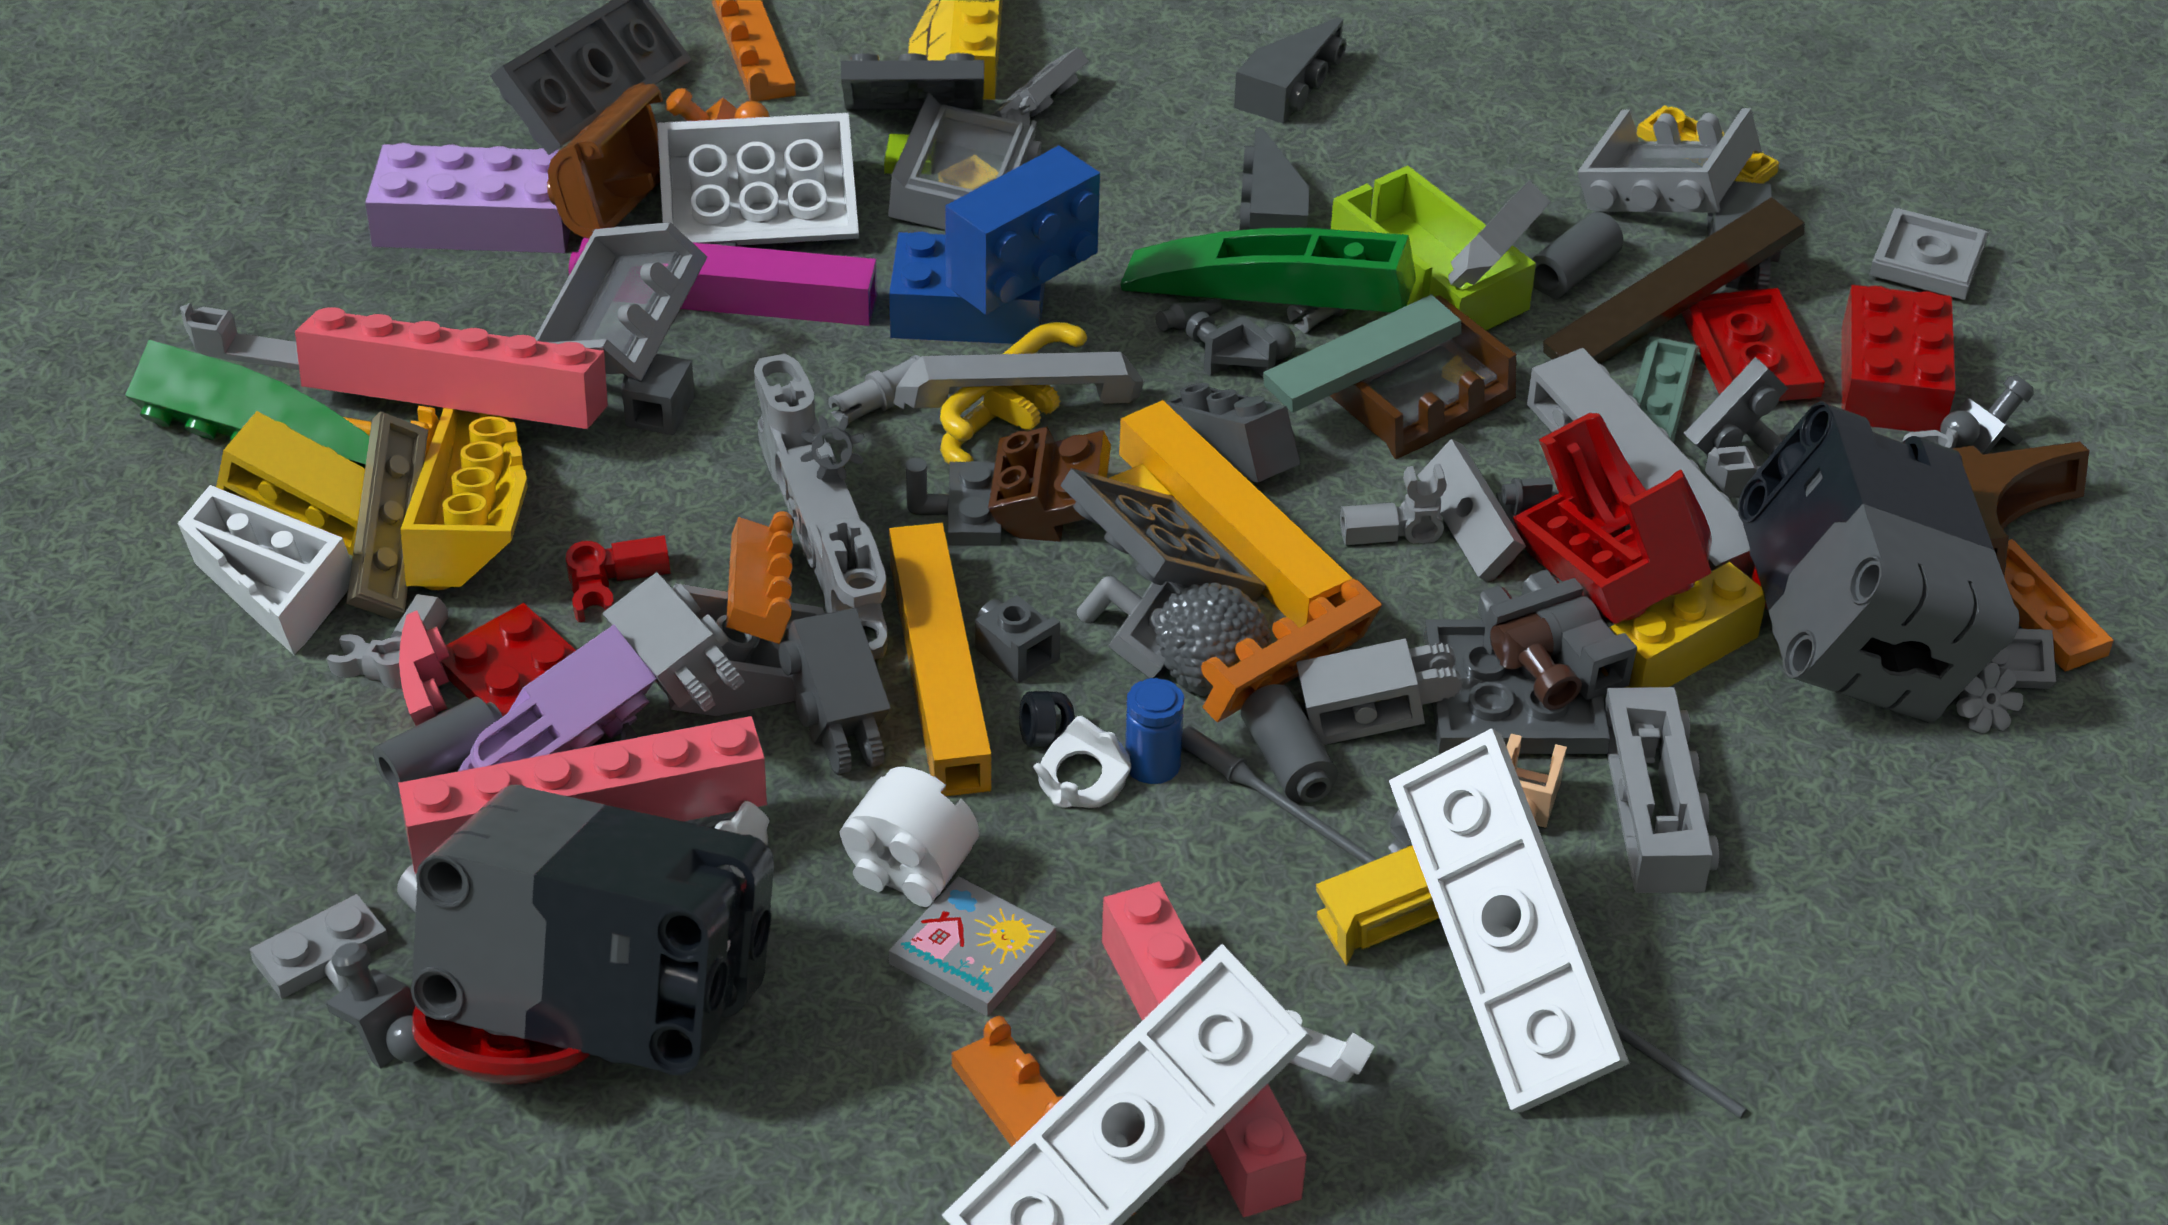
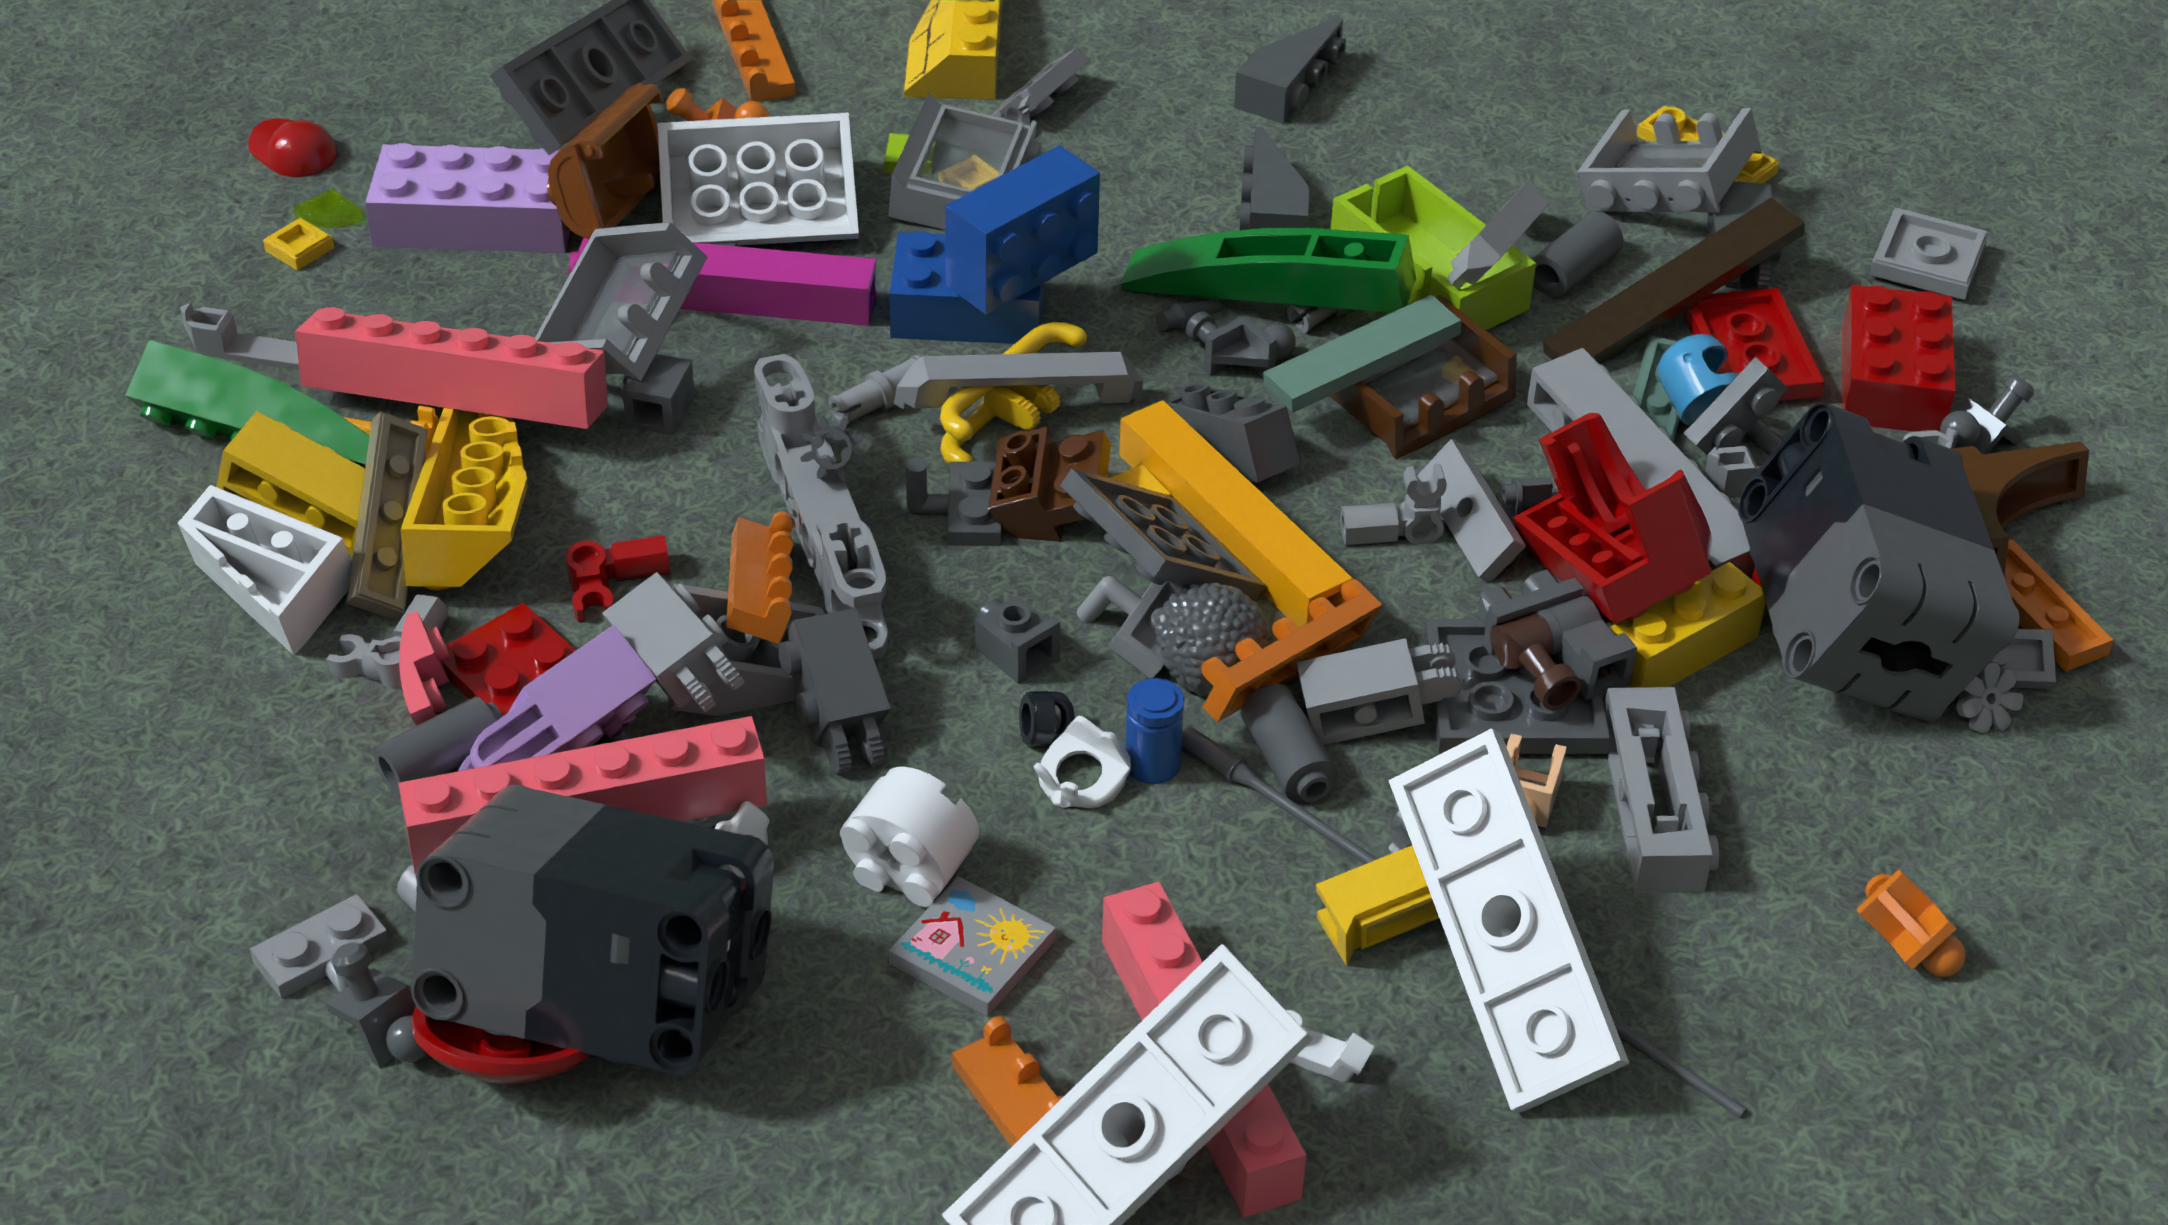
(292, 146): none -> red cap
(298, 243): none -> yellow tile
(329, 207): none -> clear neon green tile
(906, 82): dark grey plate -> none
(940, 659): light orange brick -> none
(1690, 374): none -> dark azure helmet
(1912, 924): none -> orange piece

